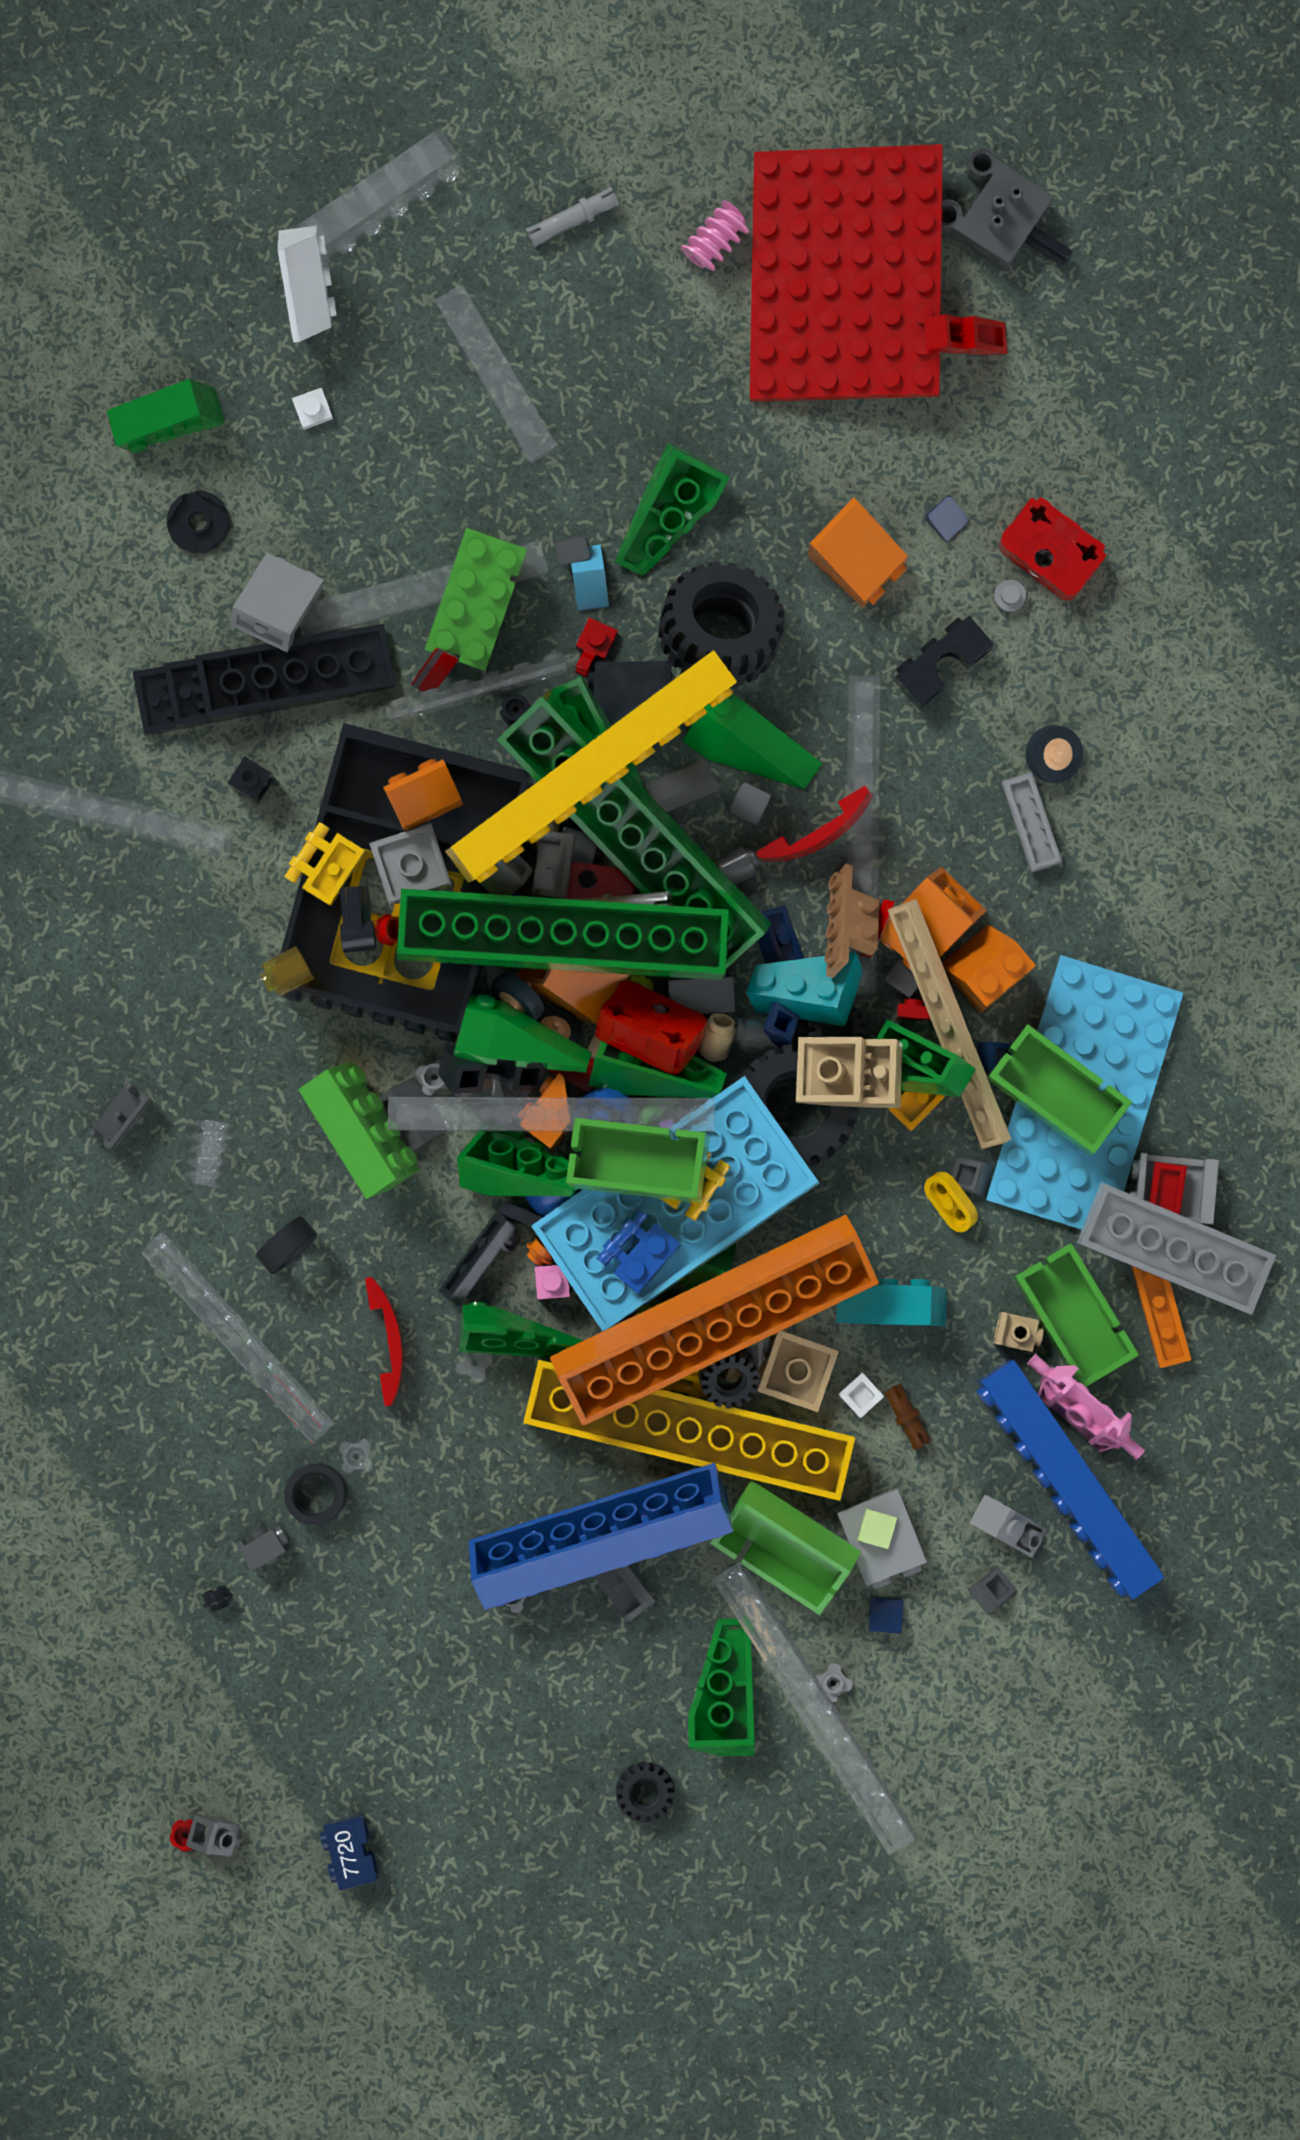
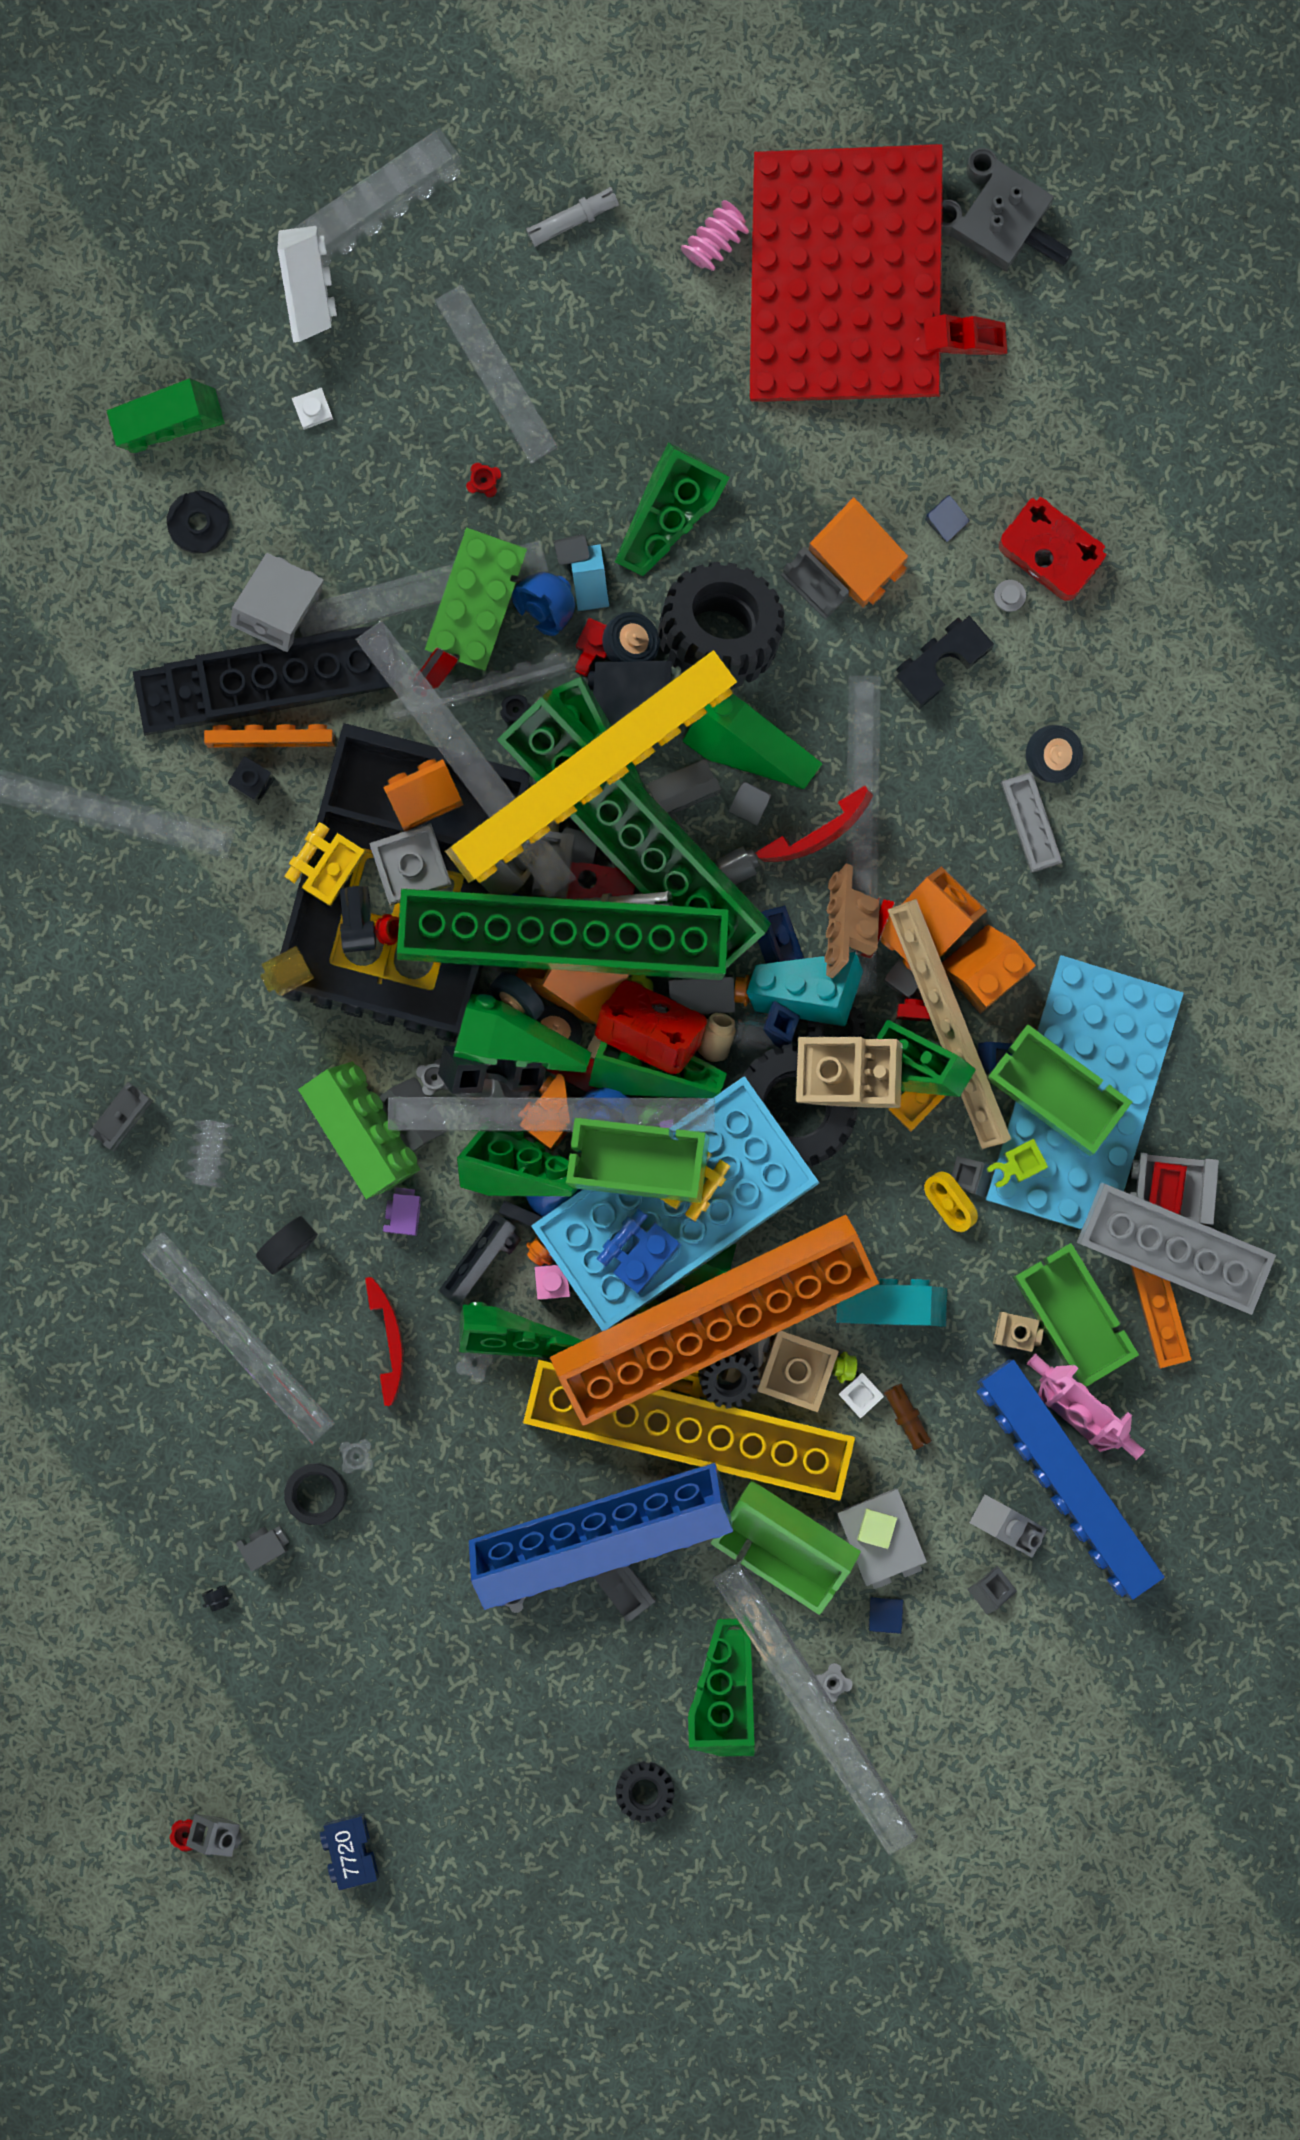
(255, 736): none -> orange plate
(403, 1212): none -> medium lavender brick
(457, 748): none -> clear plate
(480, 471): none -> red plate
(546, 599): none -> blue cylinder
(630, 638): none -> black wheel
(741, 987): none -> orange plate
(815, 583): none -> dark grey hinge
(845, 1367): none -> lime plate
(1022, 1162): none -> lime plate

